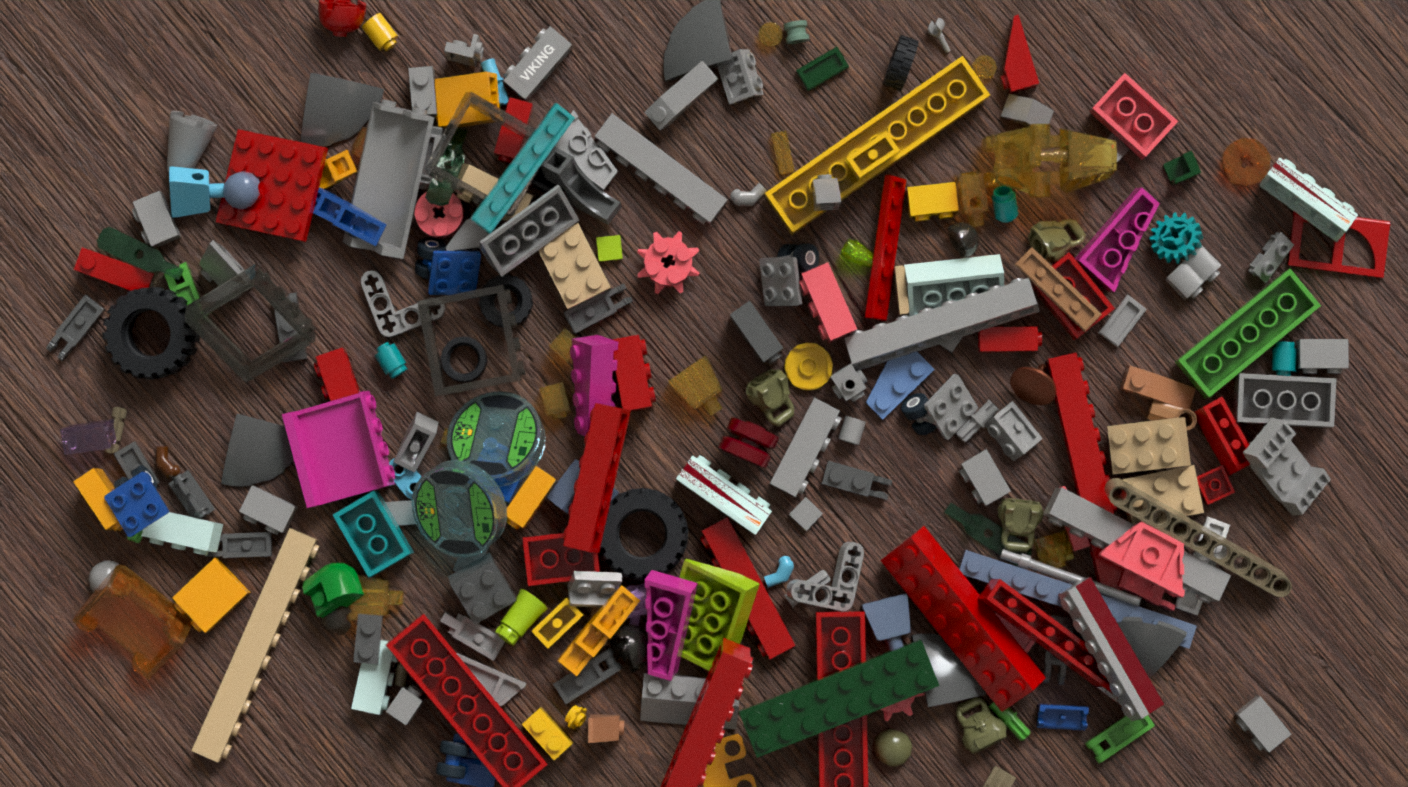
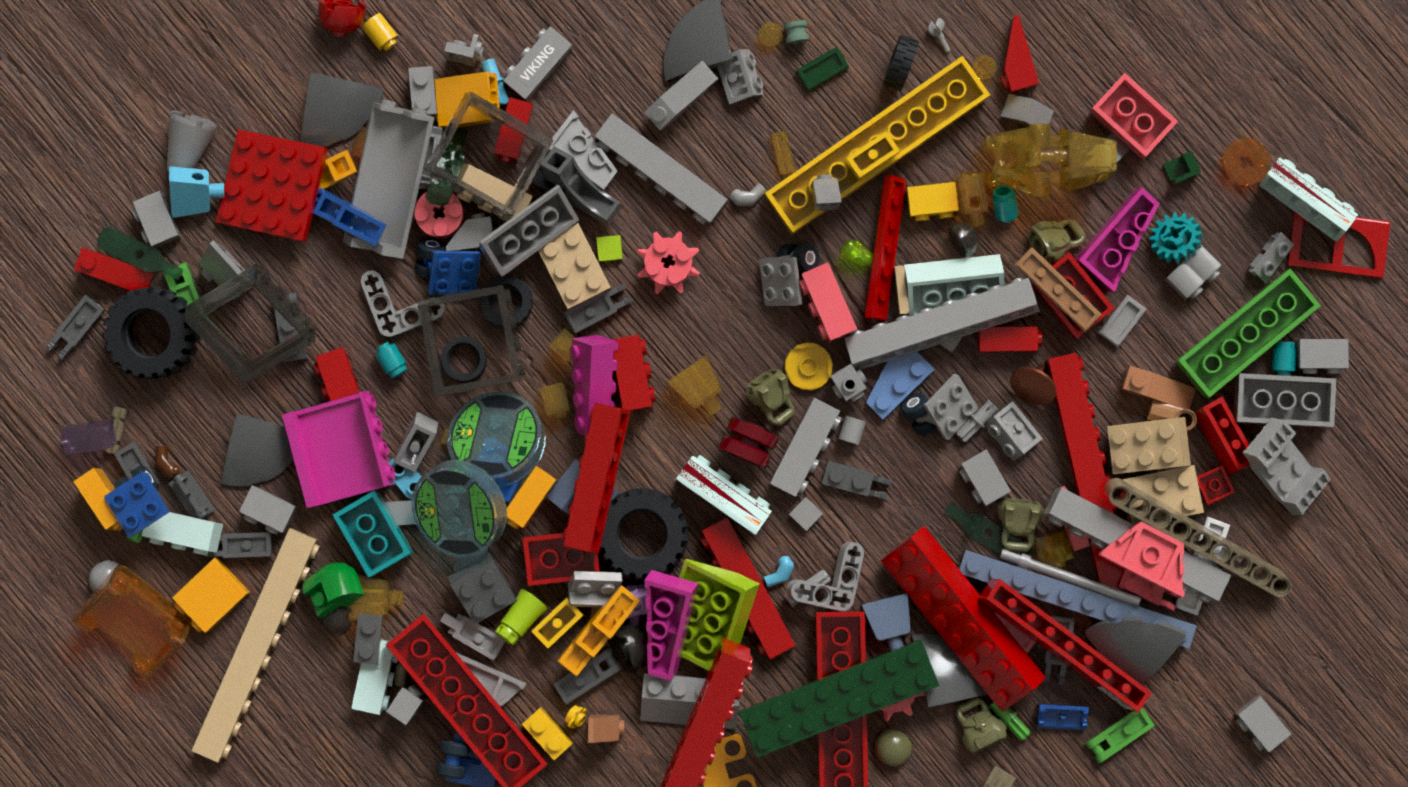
(241, 190): sand blue hair -> none
(522, 168): teal tile -> none
(757, 333): dark grey brick -> none
(1110, 649): brick -> none

